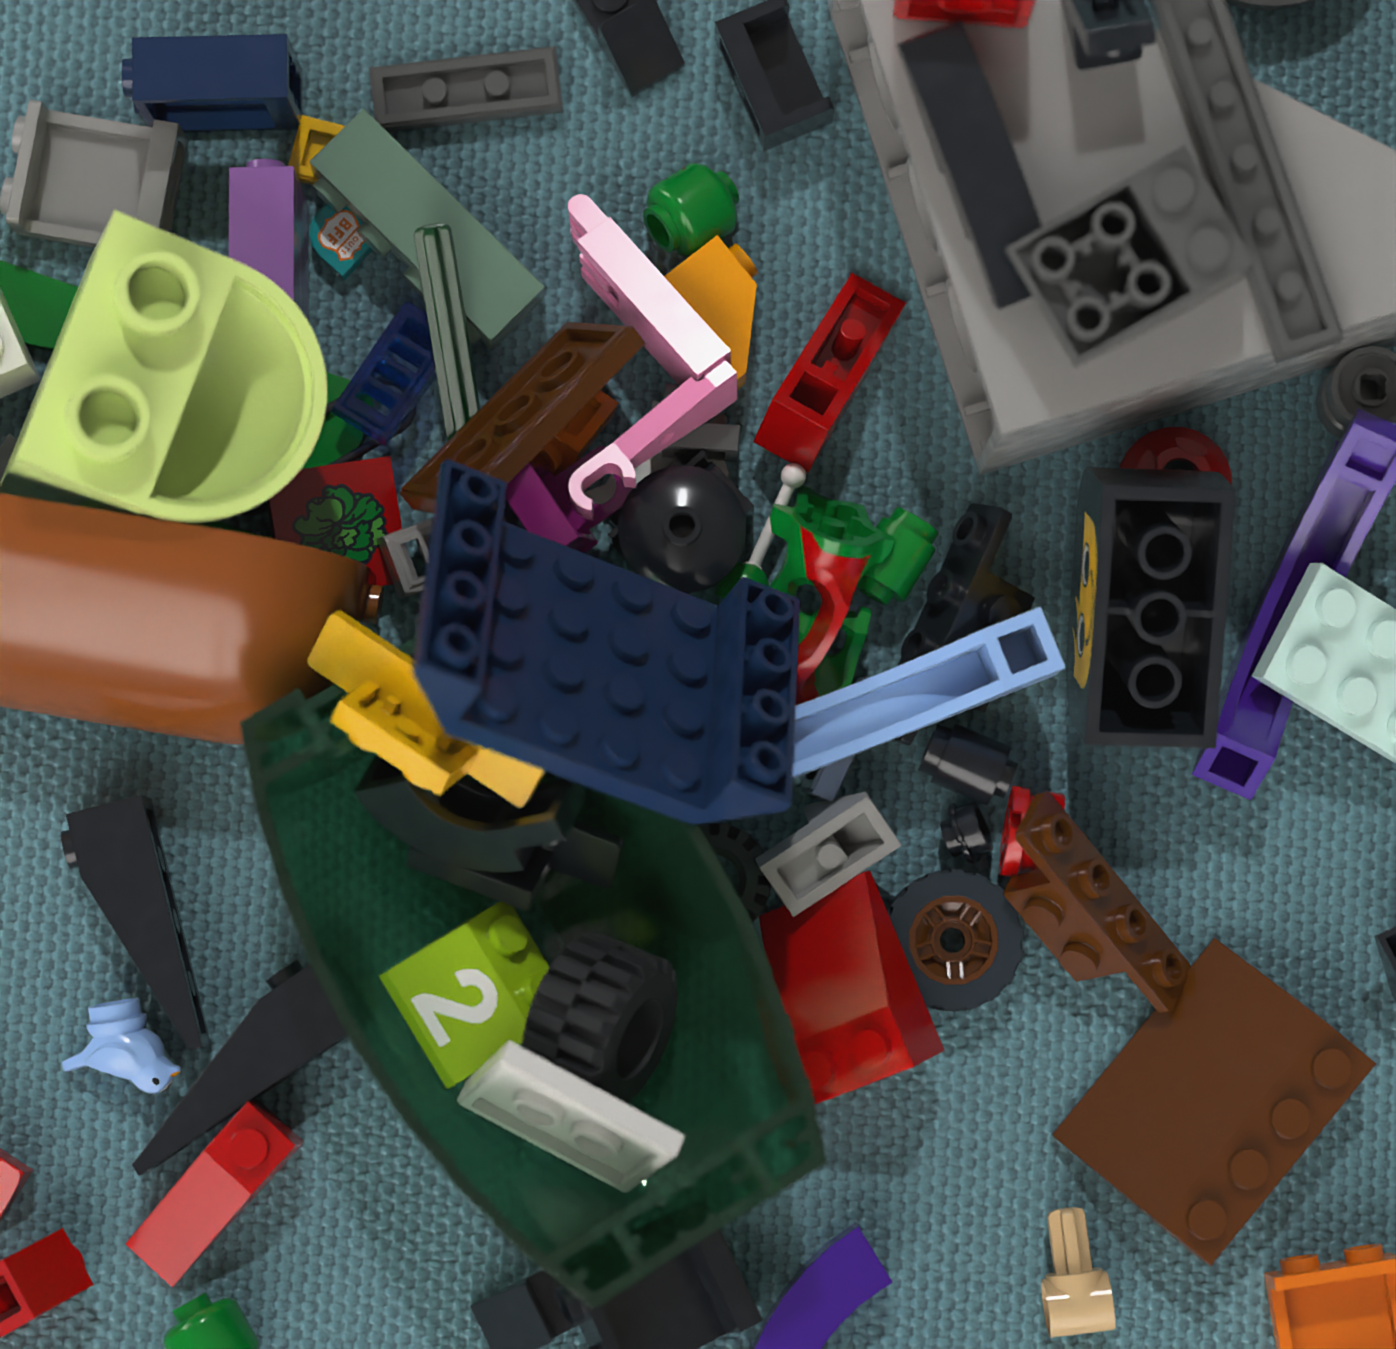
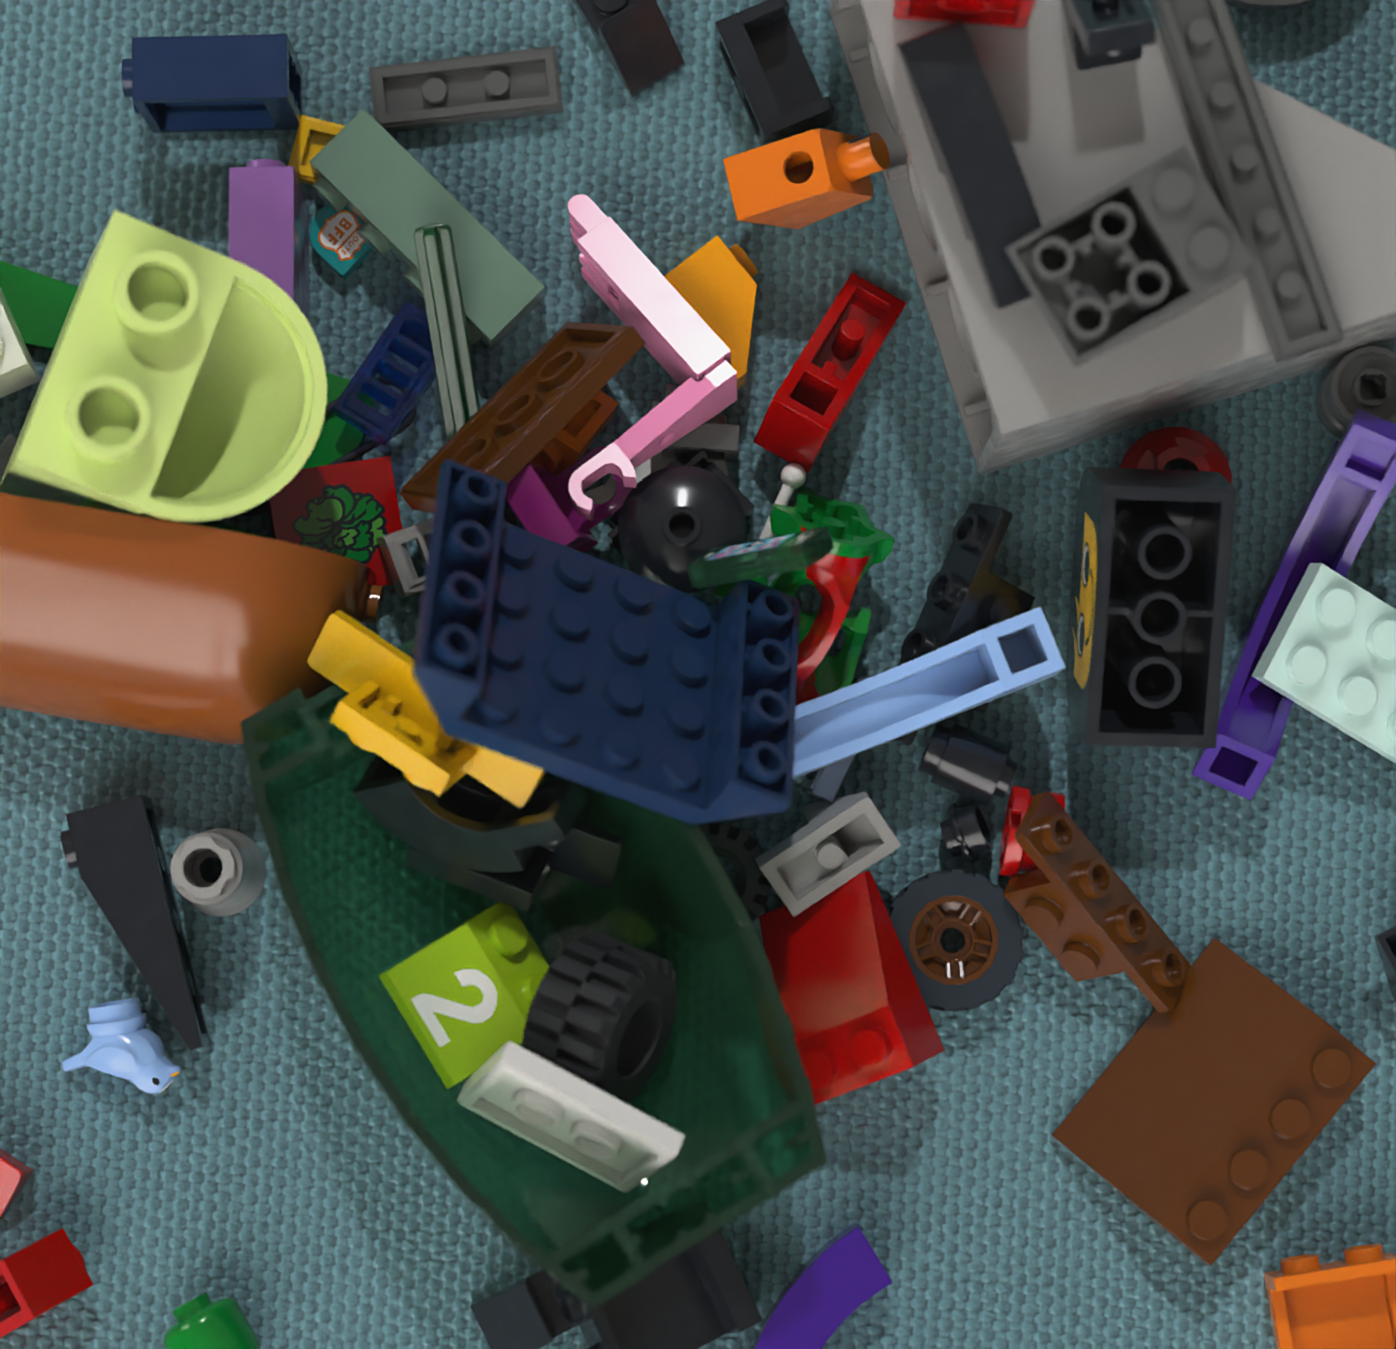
(84, 168): light grey panel -> none
(214, 1191): slope -> none
(241, 871): none -> light grey plant
(267, 1047): black slope -> none
(691, 209): green head -> none
(760, 558): none -> clear green tile
(804, 177): none -> orange torso
(907, 559): green brick -> none
(1076, 1294): tan axle -> none

